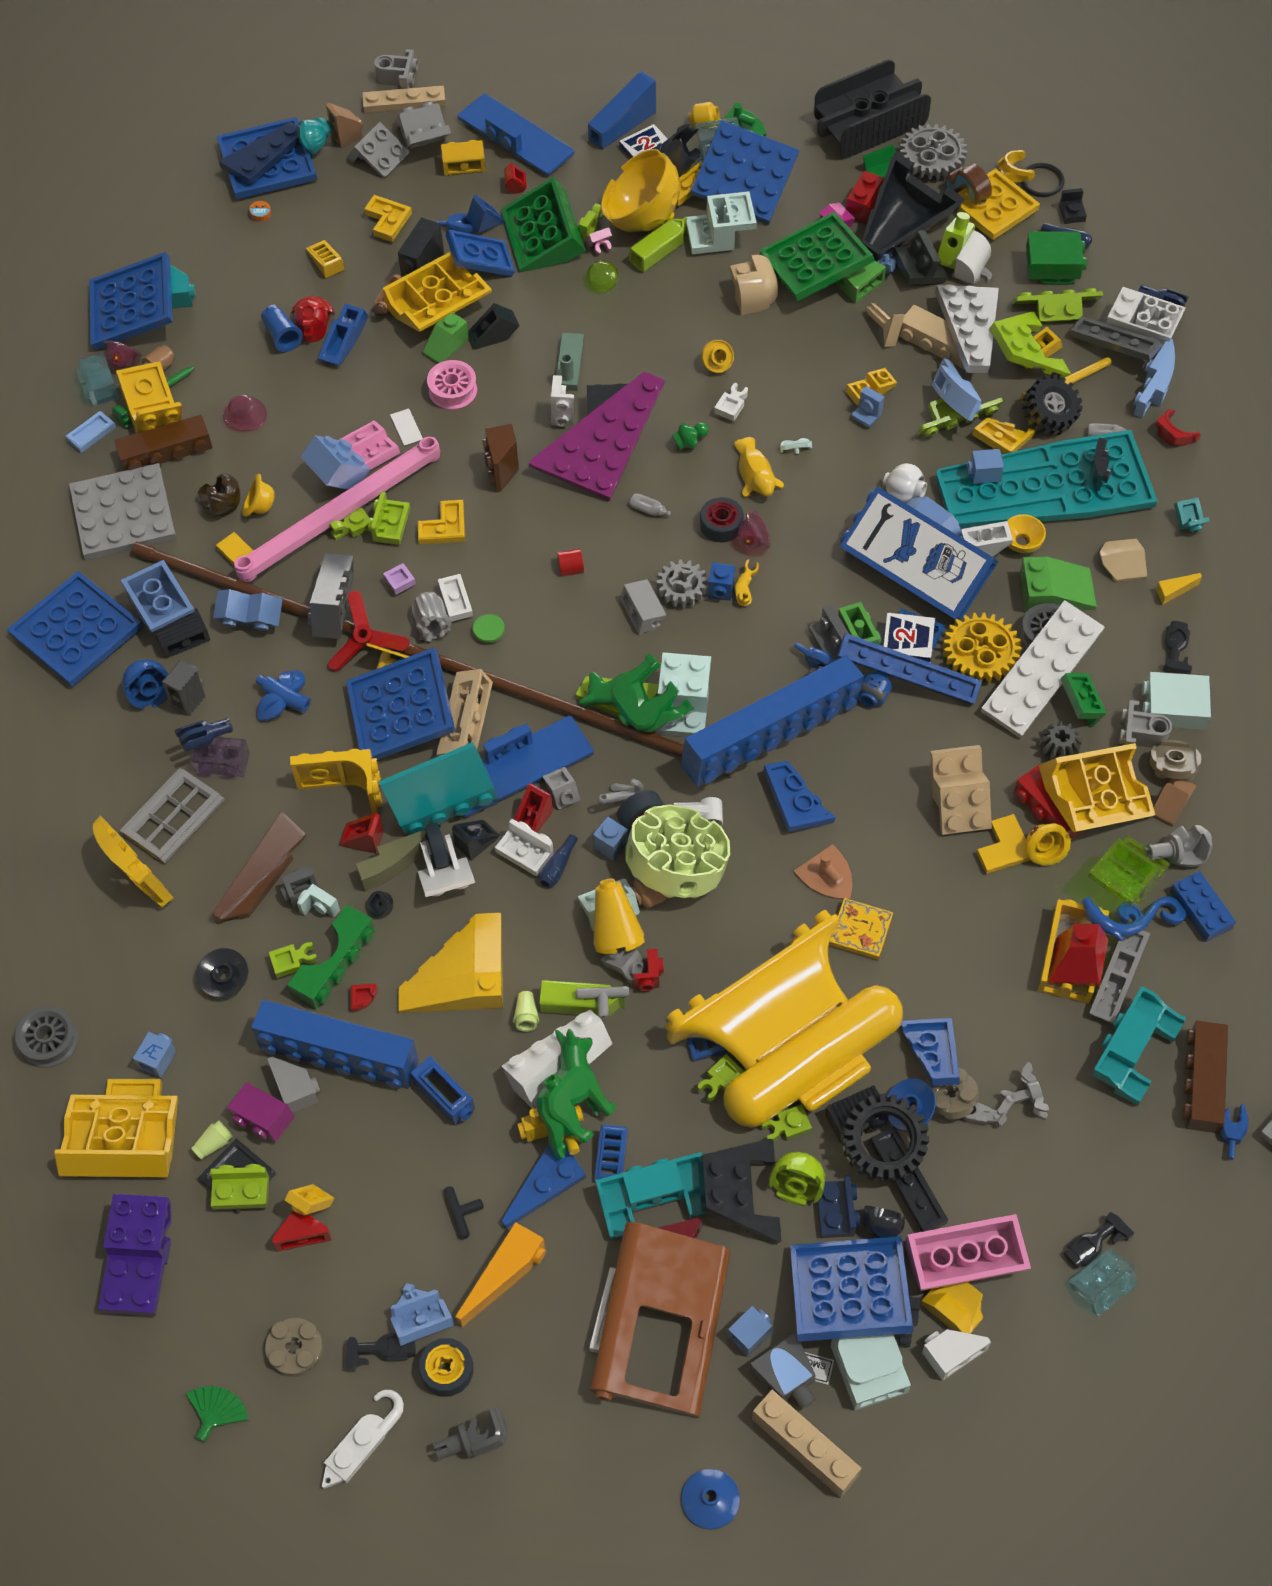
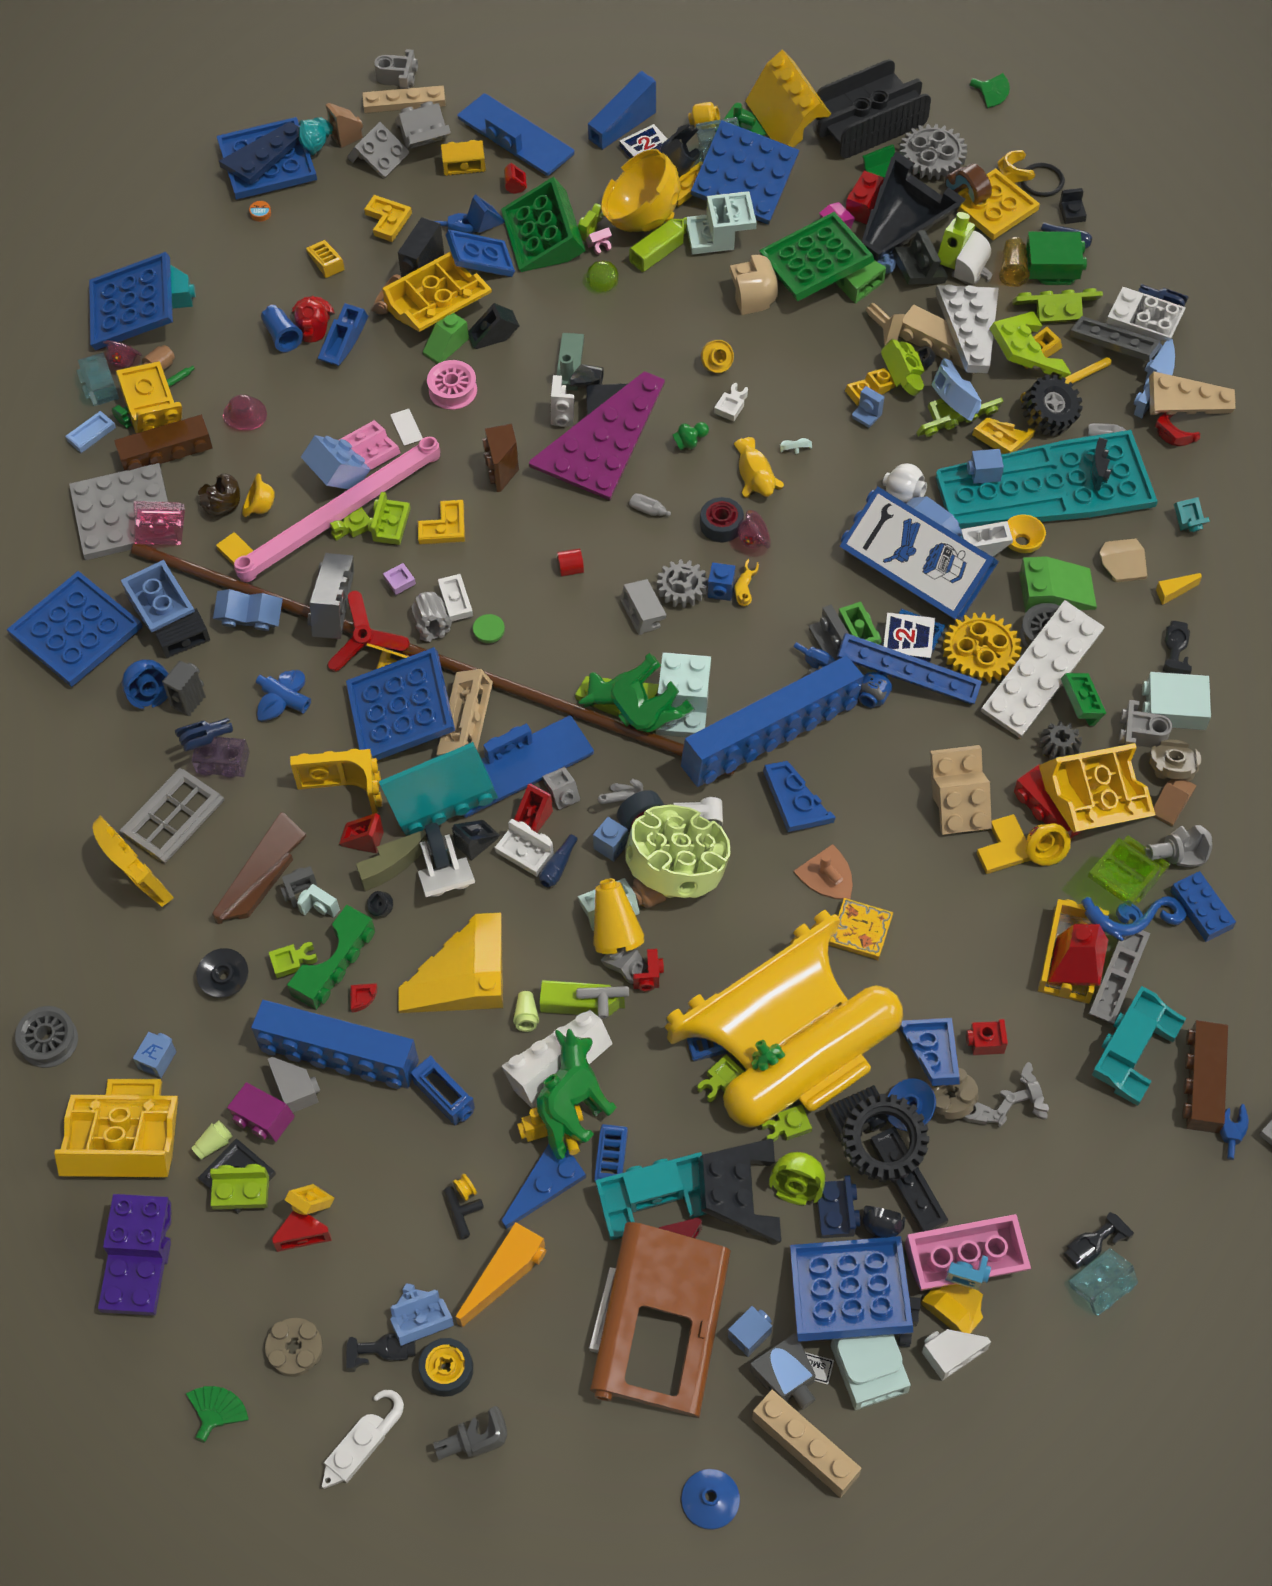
(158, 522): none -> clear pink bracket
(464, 1187): none -> yellow bush
(587, 375): none -> black piece
(766, 1055): none -> green plant
(785, 100): none -> yellow piece
(904, 365): none -> lime piece
(926, 356): none -> black tile
(964, 1274): none -> dark azure bracket
(987, 1045): none -> red brick
(993, 90): none -> green hand
(1014, 266): none -> clear yellow plant
(1179, 394): none -> tan wing

